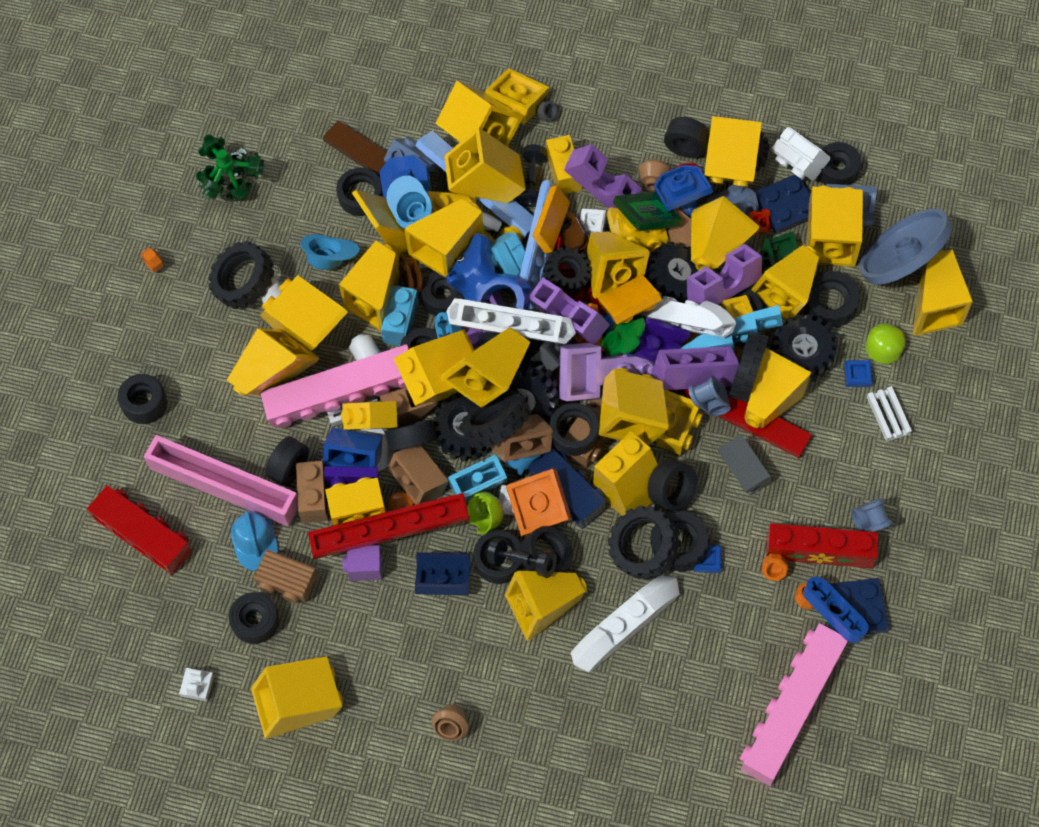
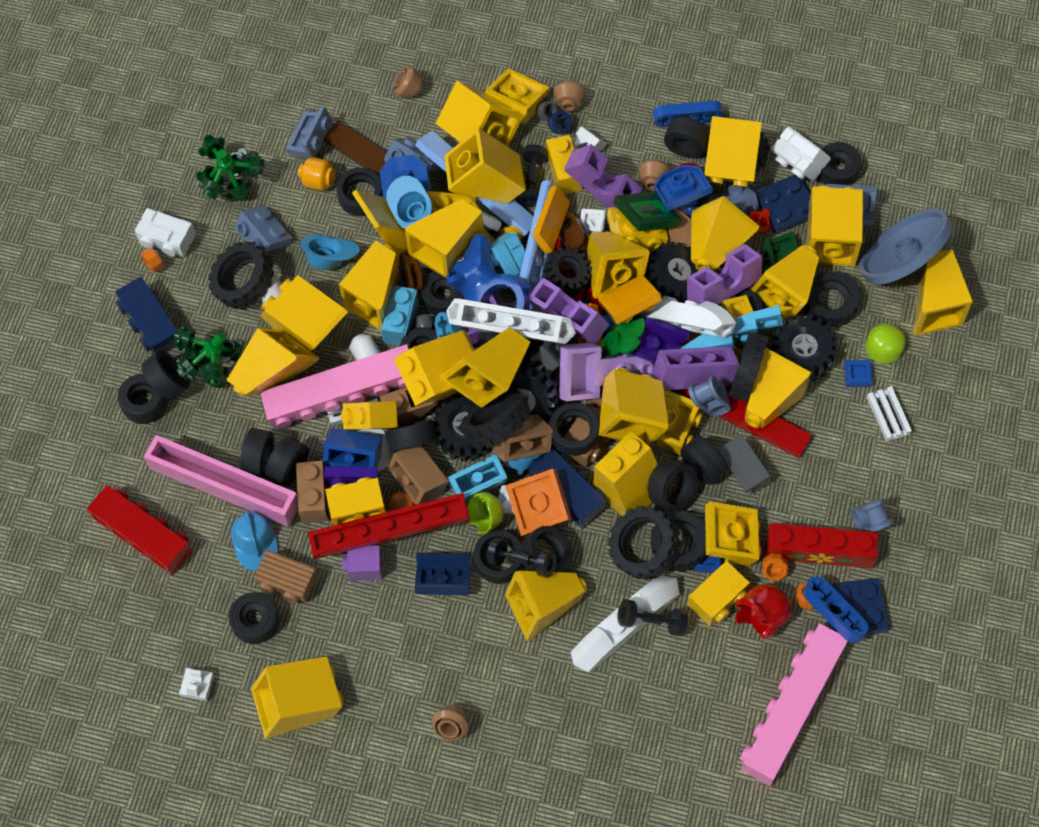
(146, 316): none -> dark blue brick
(162, 375): none -> black tyre
(165, 233): none -> white brick
(211, 350): none -> dark green plant
(256, 451): none -> black tyre
(262, 228): none -> sand blue bracket
(309, 133): none -> sand blue bracket
(317, 174): none -> light orange head
(408, 82): none -> medium nougat cone
(424, 321): none -> dark grey hinge
(561, 115): none -> dark blue bush
(569, 95): none -> medium nougat cone
(586, 136): none -> white tile
(676, 622): none -> black wheel
(699, 111): none -> blue beam
(704, 460): none -> black tyre
(718, 594): none -> yellow brick
(732, 533): none -> yellow plate
(764, 608): none -> red hair

